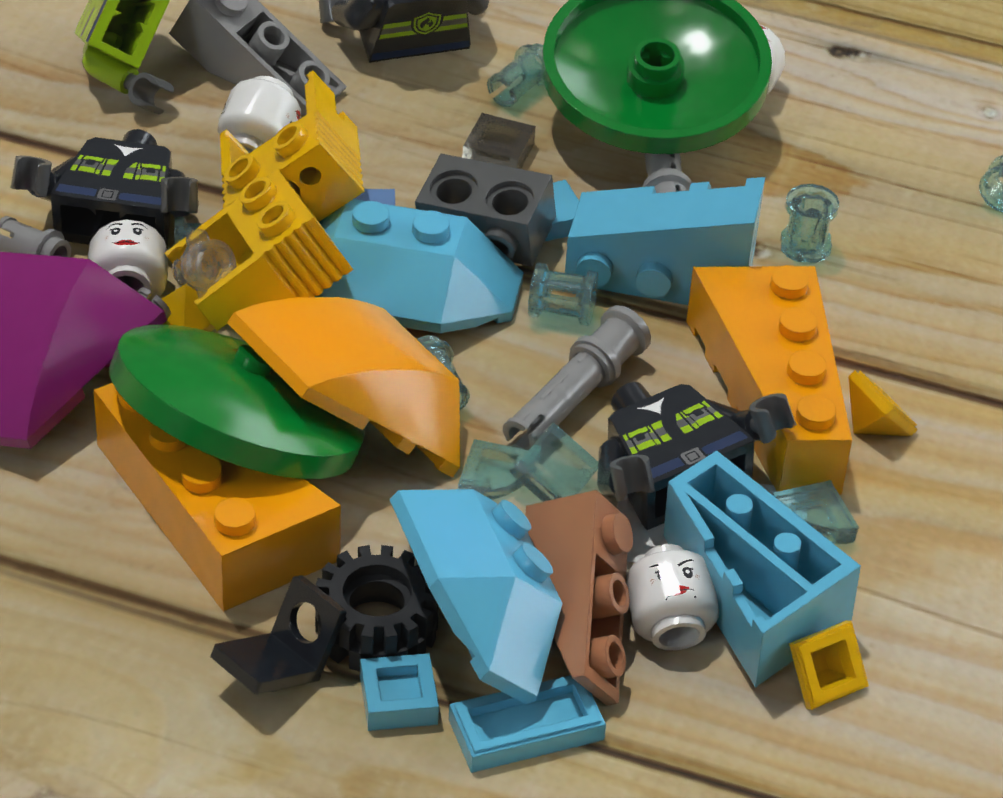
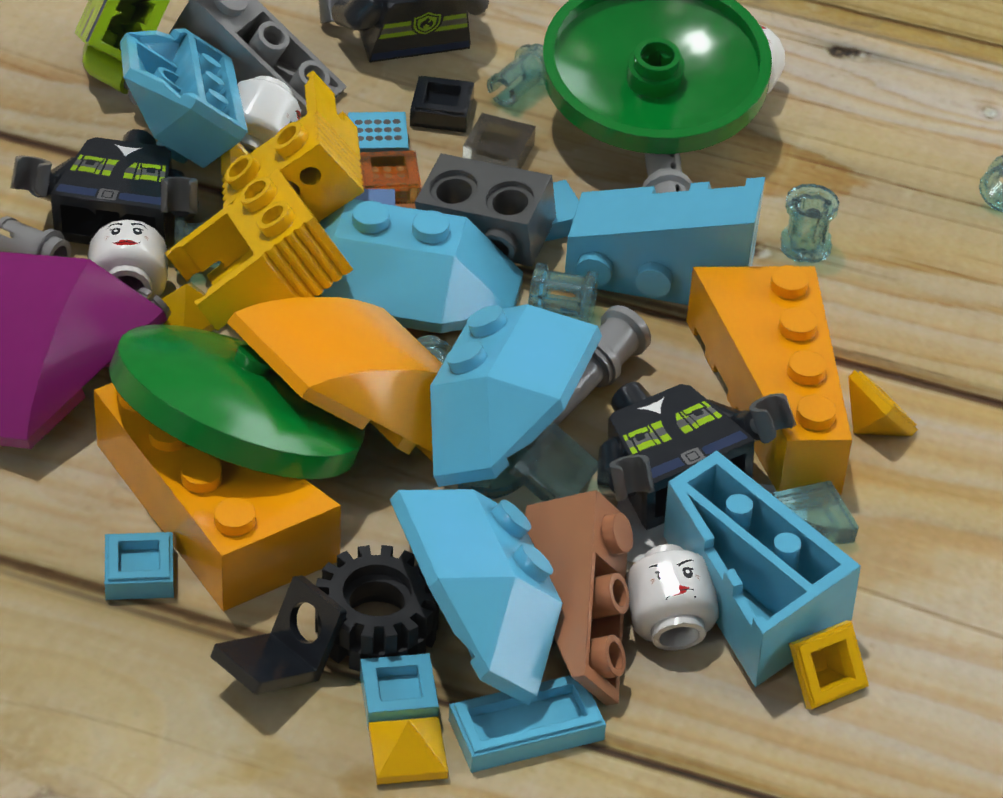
(139, 566): none -> medium azure tile
(184, 93): none -> medium azure wedge
(214, 254): clear plate -> none
(381, 131): none -> medium azure tile
(392, 171): none -> clear orange tile
(408, 750): none -> yellow slope
(442, 104): none -> black tile
(503, 387): none -> medium azure wedge

